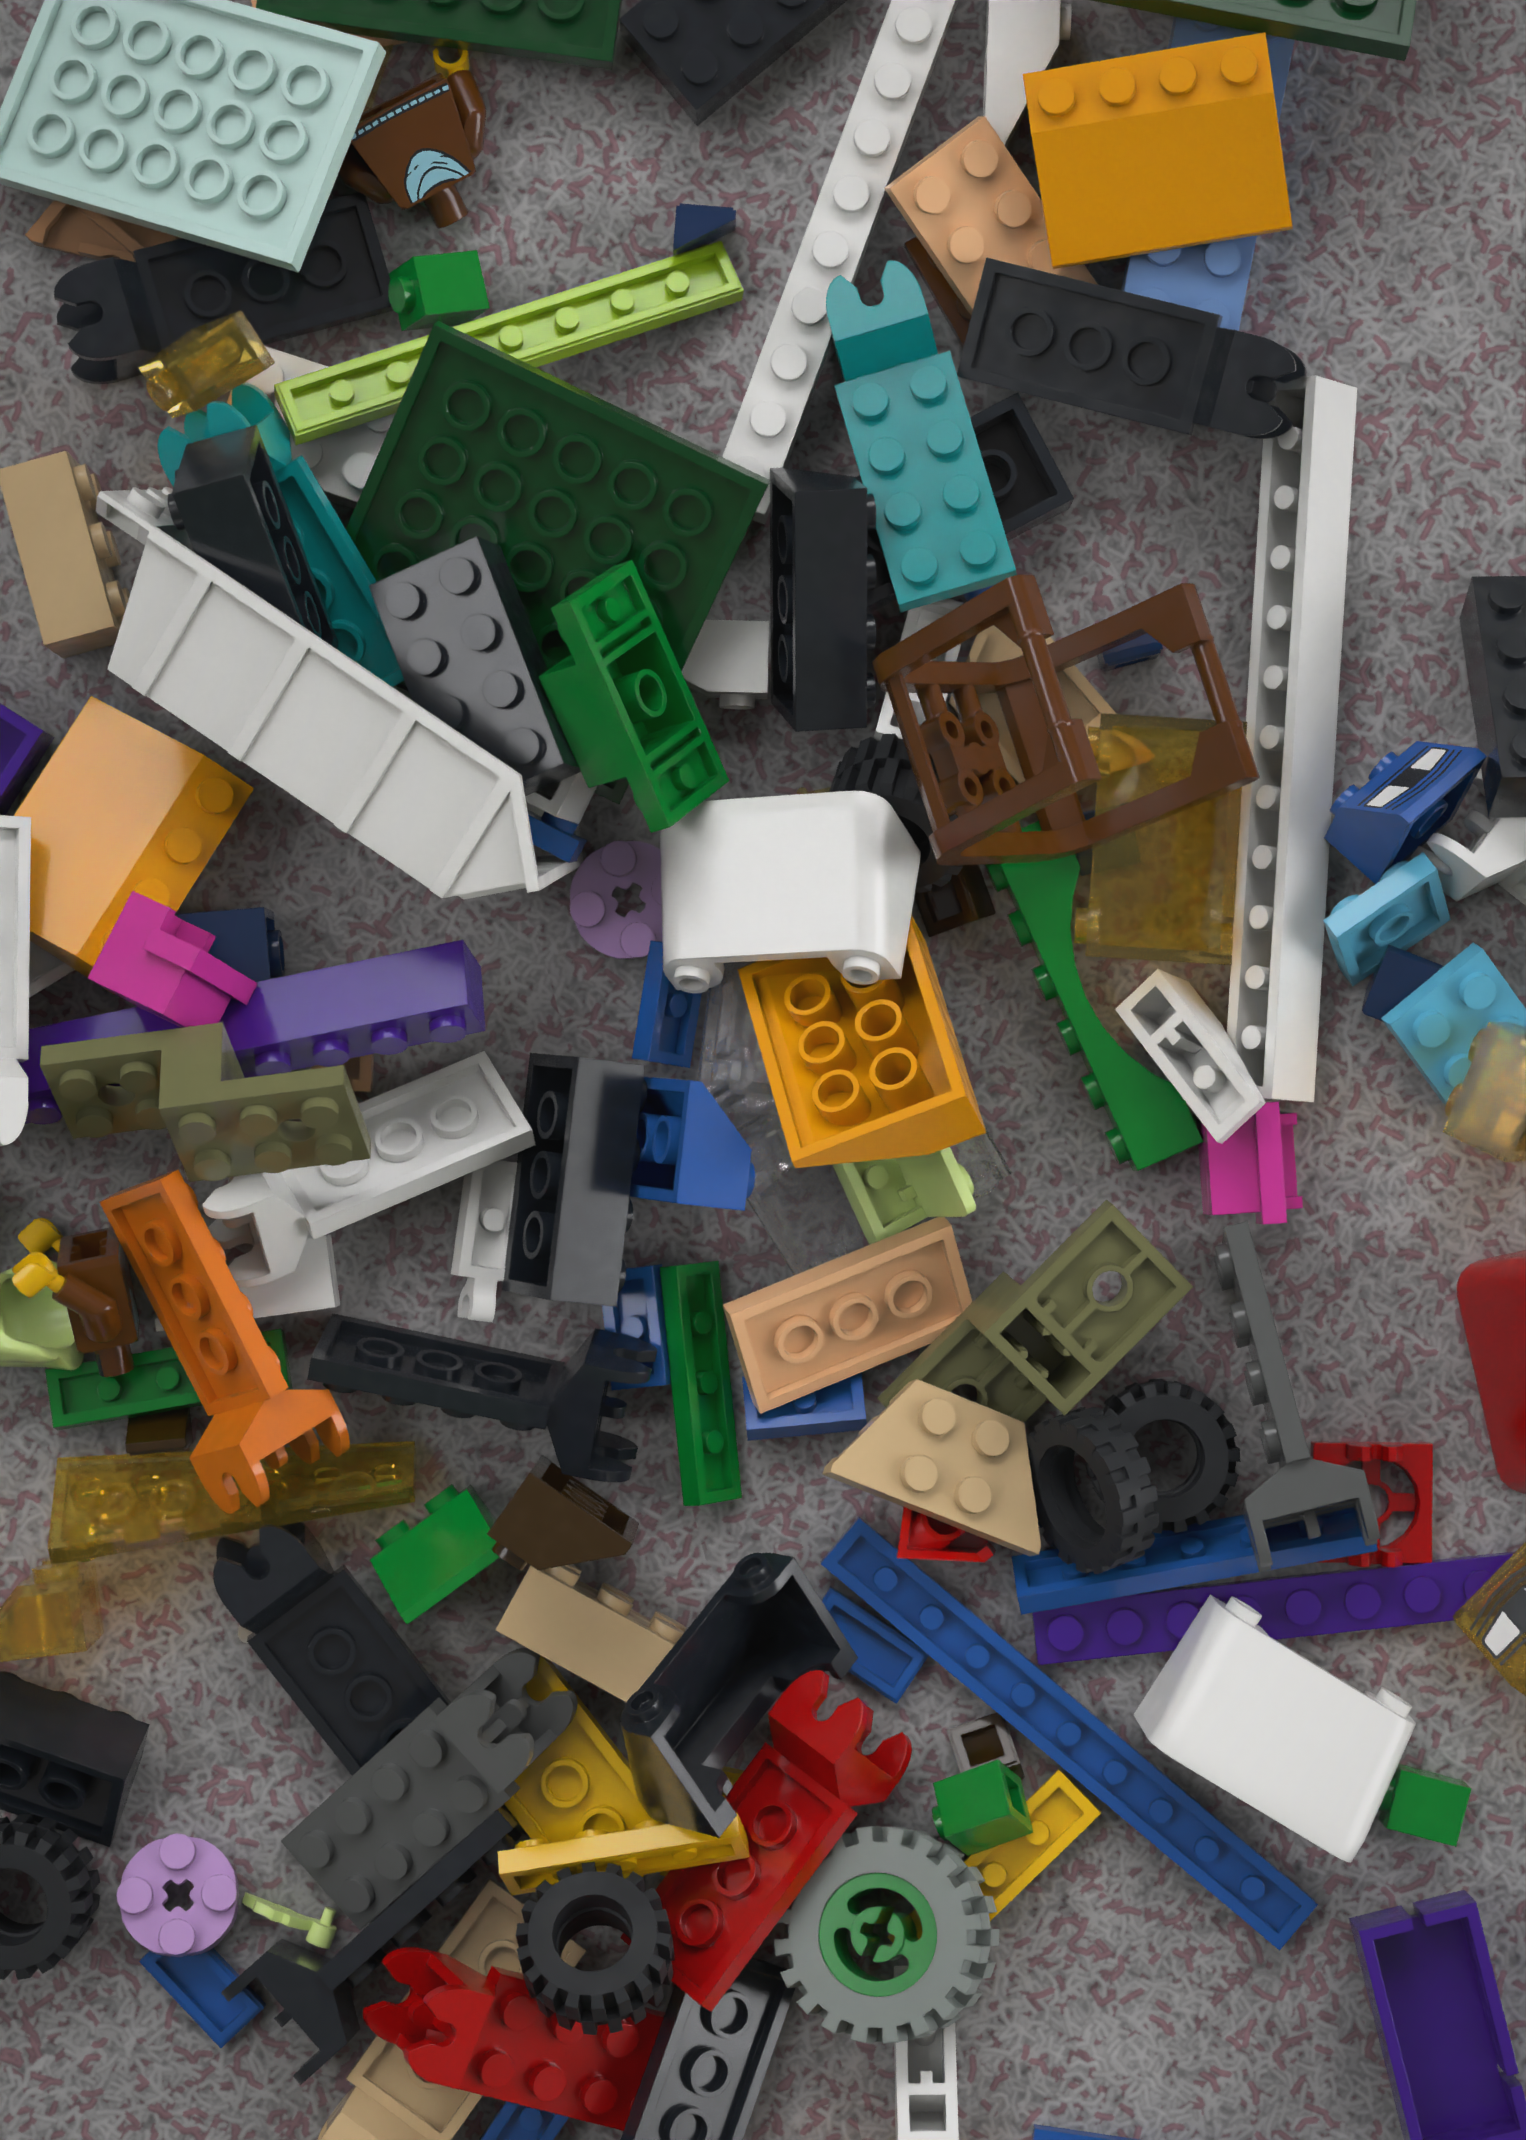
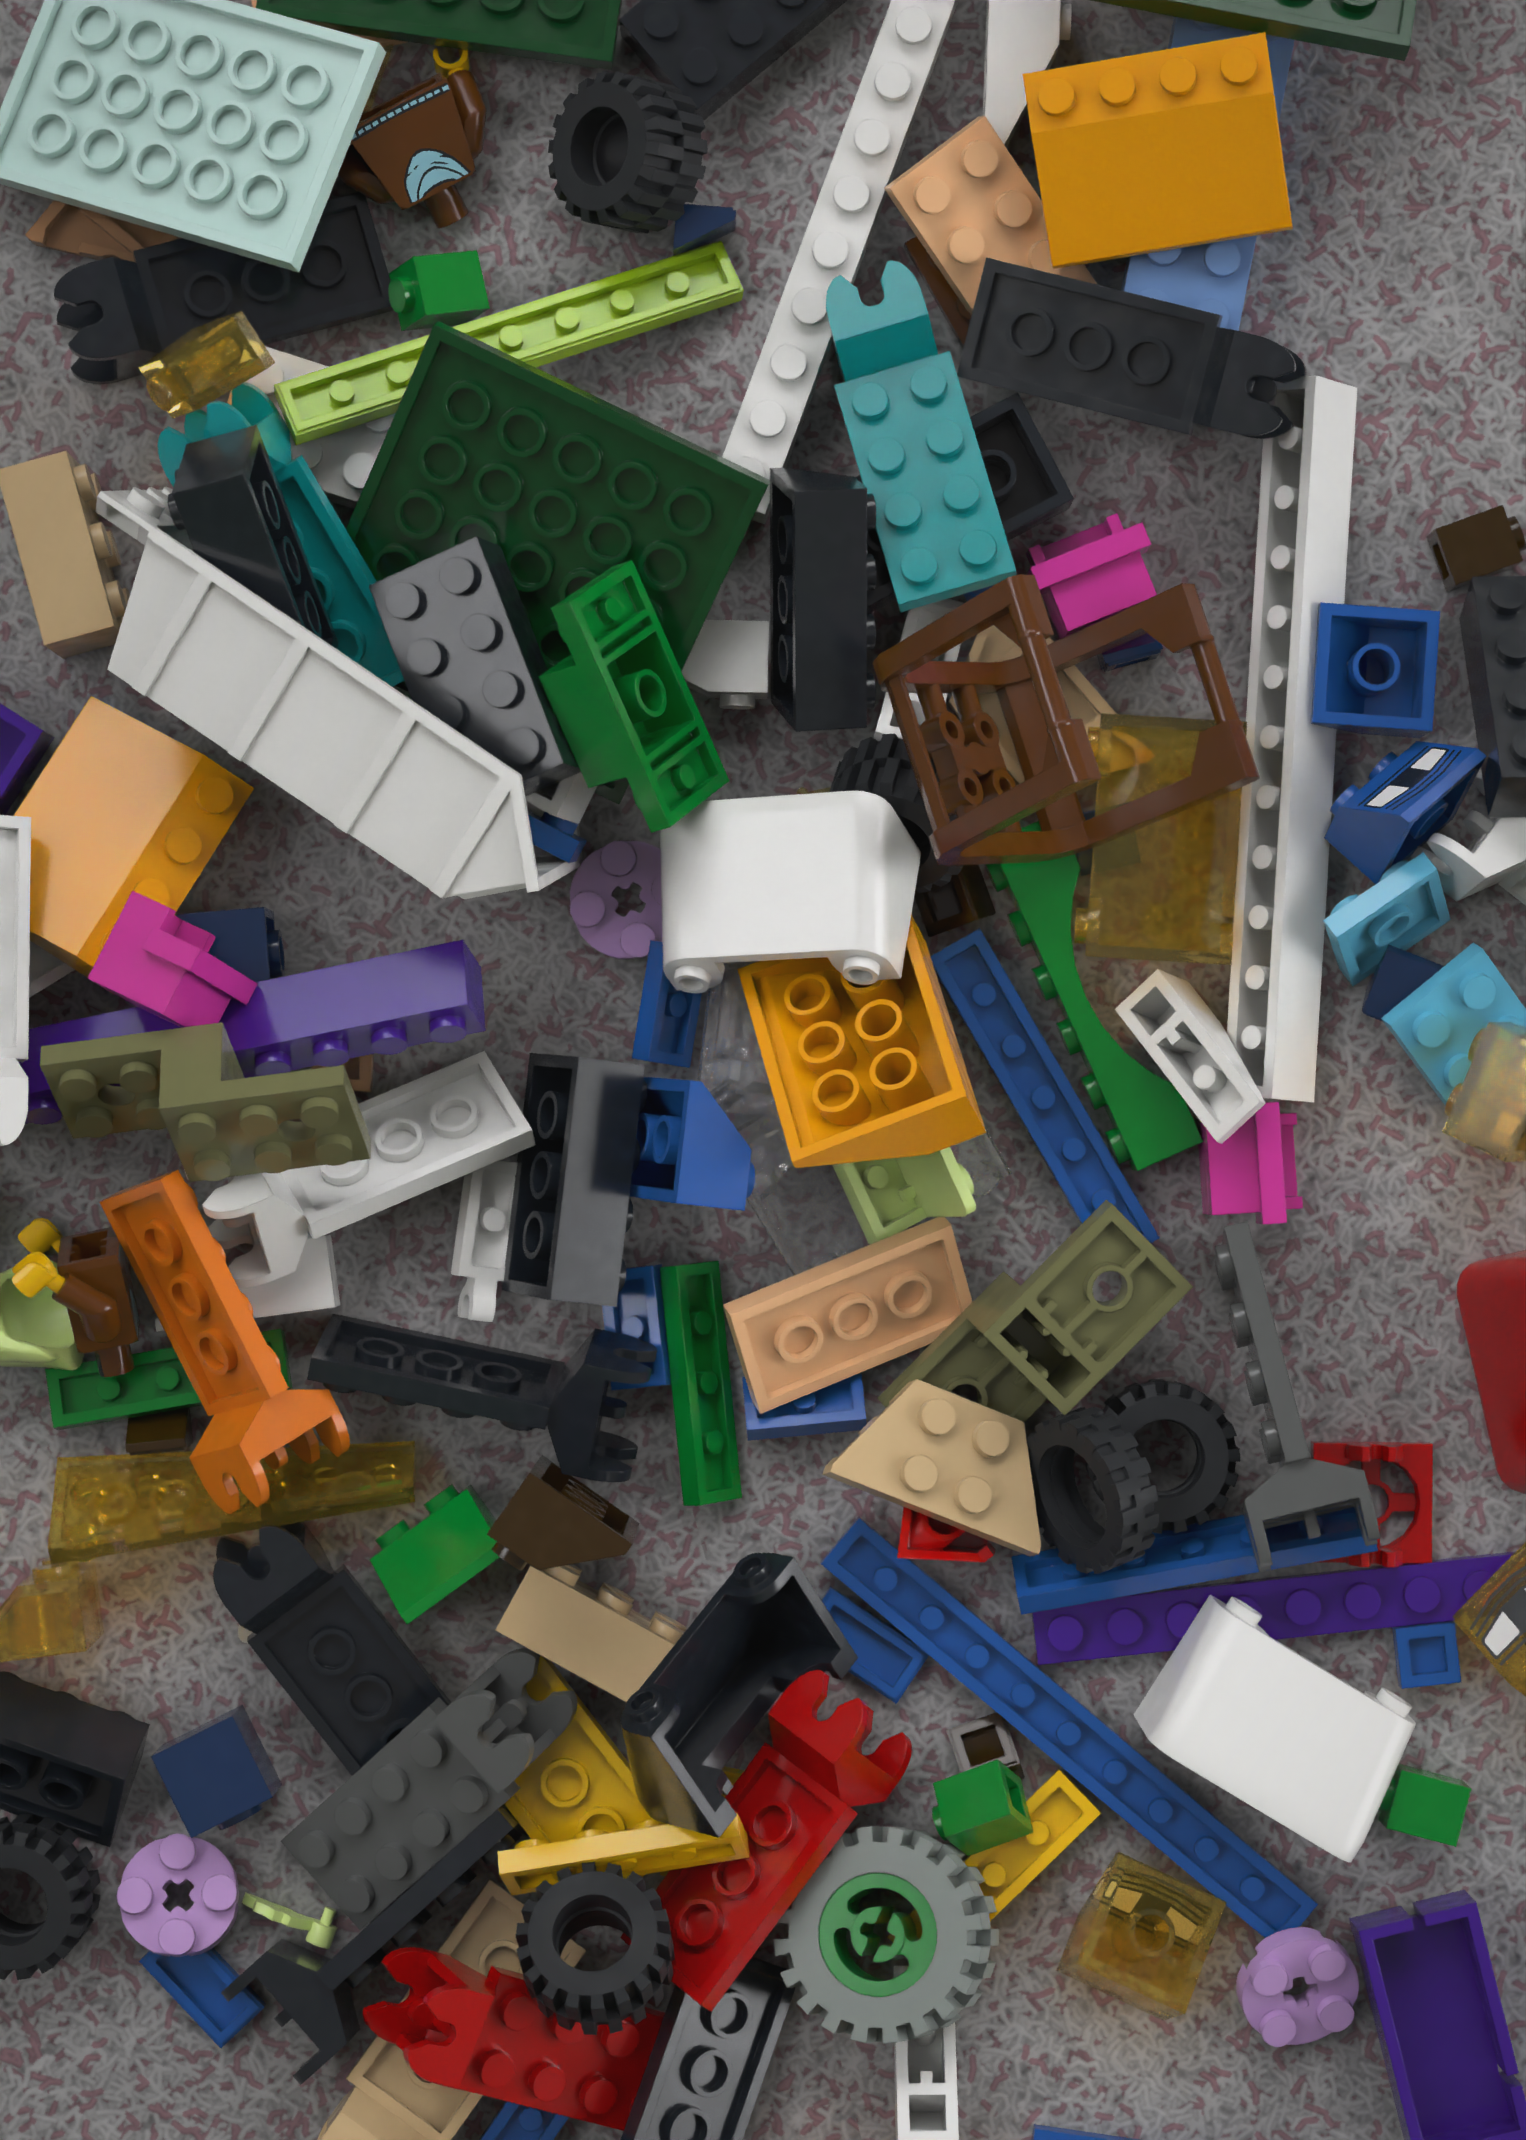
(217, 1772): none -> dark blue head
(627, 152): none -> black tyre
(1034, 1081): none -> blue plate
(1092, 574): none -> dark pink plate
(1142, 1938): none -> clear yellow slope
(1302, 2017): none -> lavender plate
(1375, 669): none -> blue slope
(1426, 1654): none -> blue plate
(1477, 547): none -> dark brown brick

